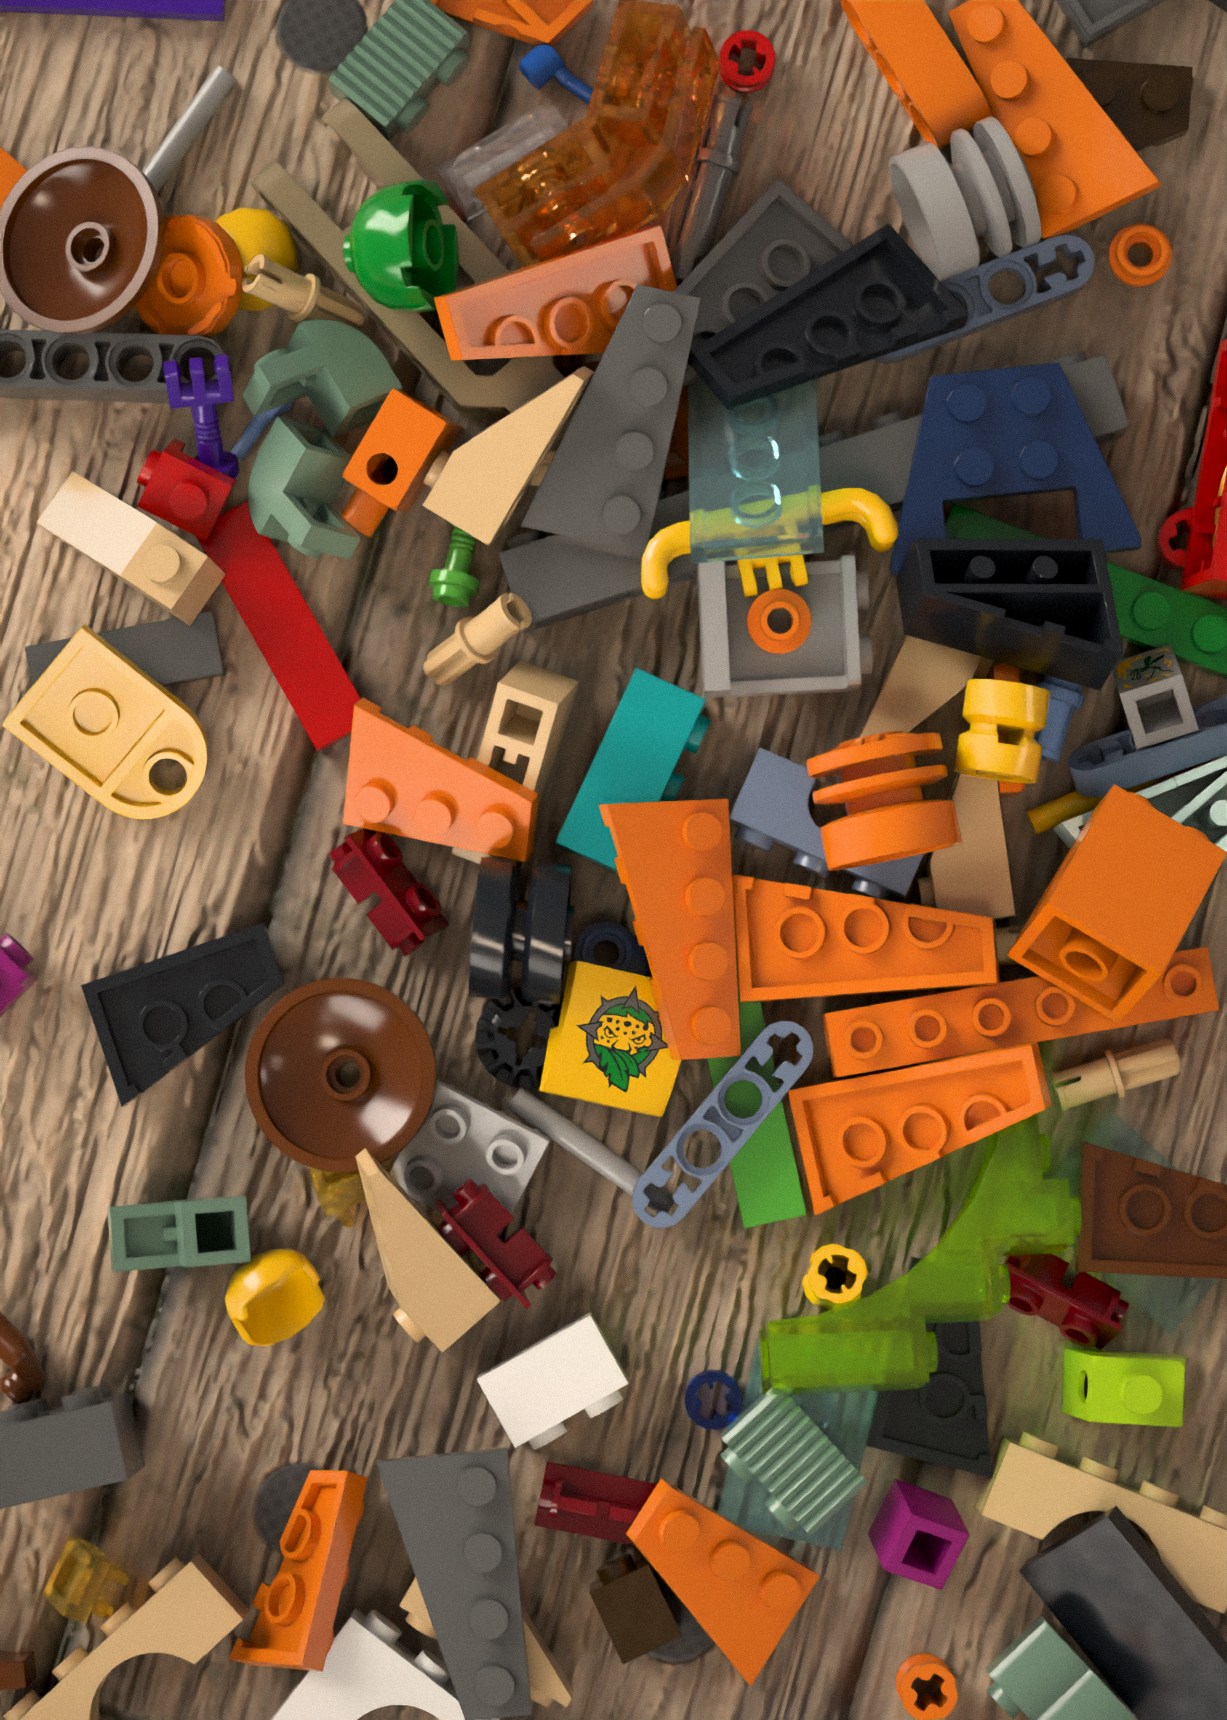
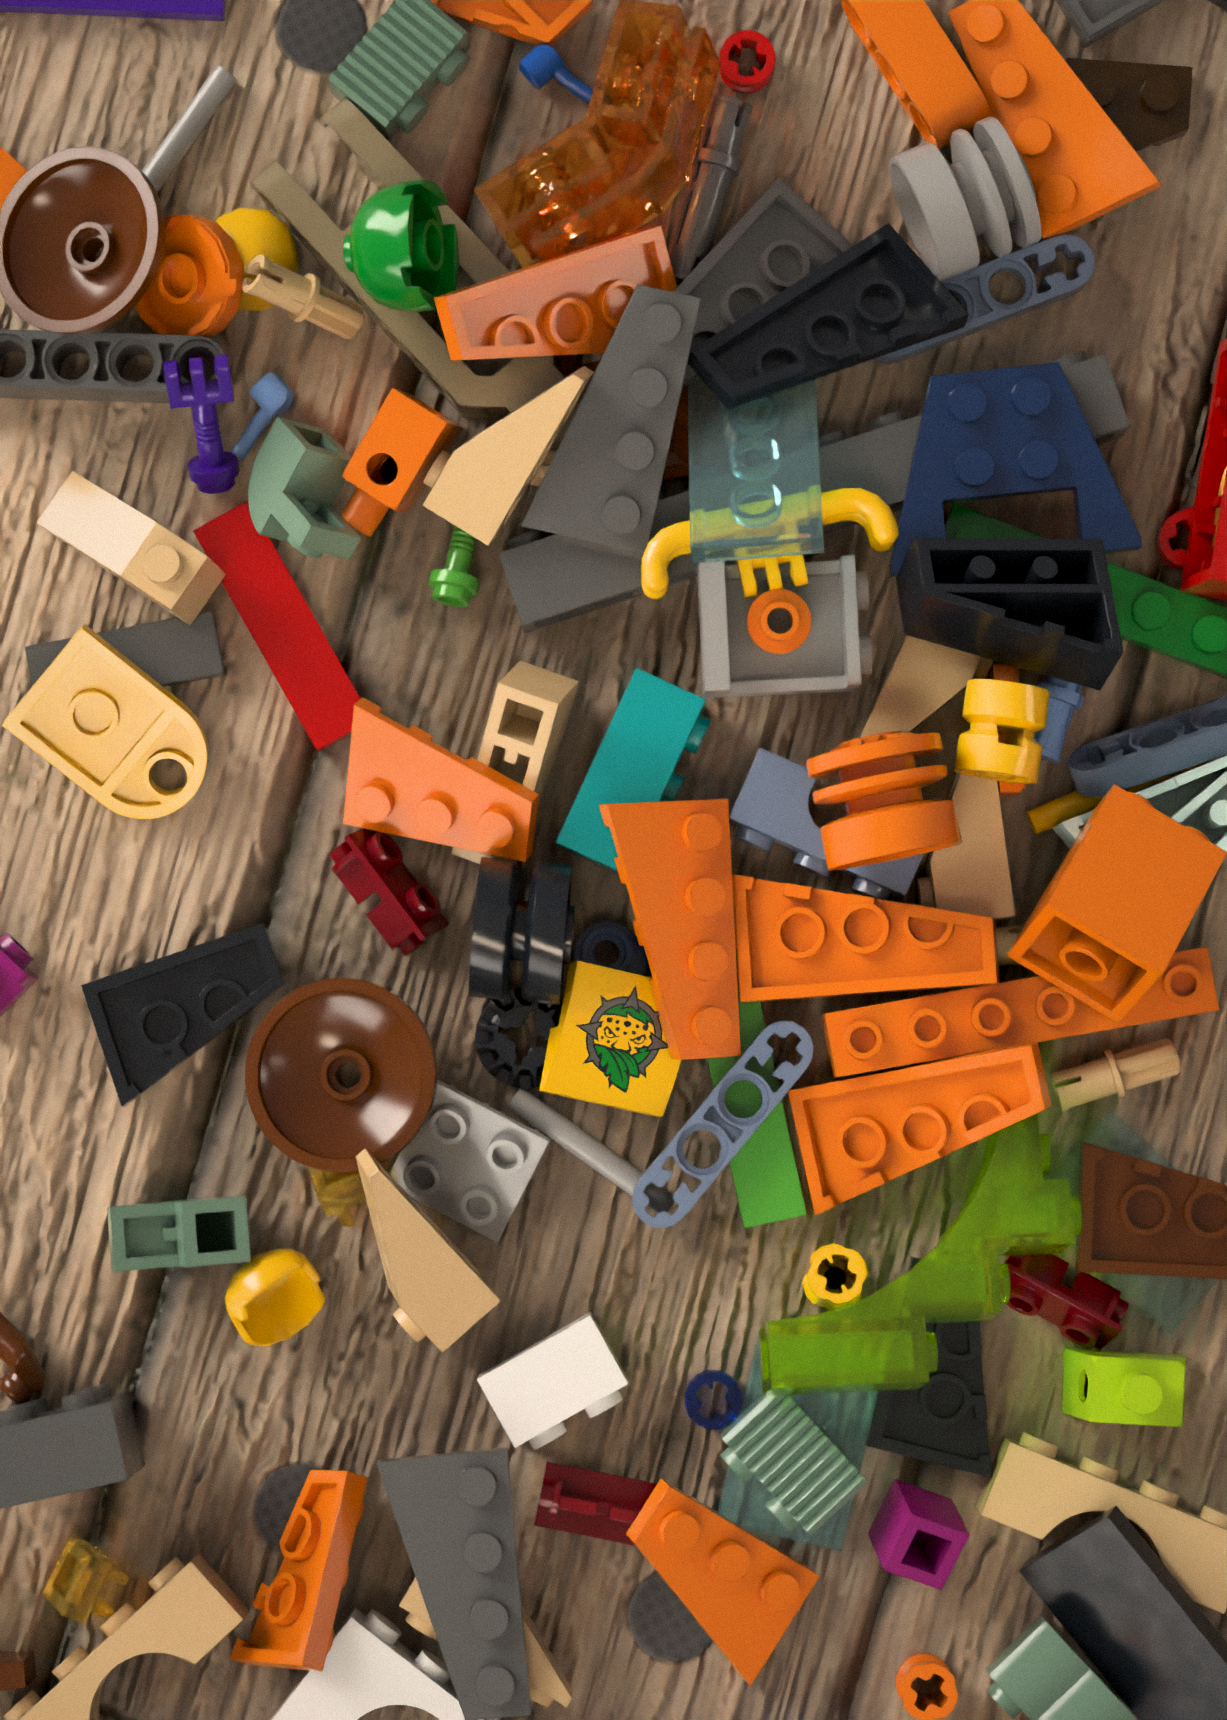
(183, 490): red bracket -> none
(330, 365): sand green brick -> none
(475, 1225): dark red hinge -> none
(477, 639): tan axle -> none
(496, 153): clear bracket -> none
(633, 1607): dark brown brick -> none
(1150, 239): orange plate -> none
(1154, 696): light grey brick -> none

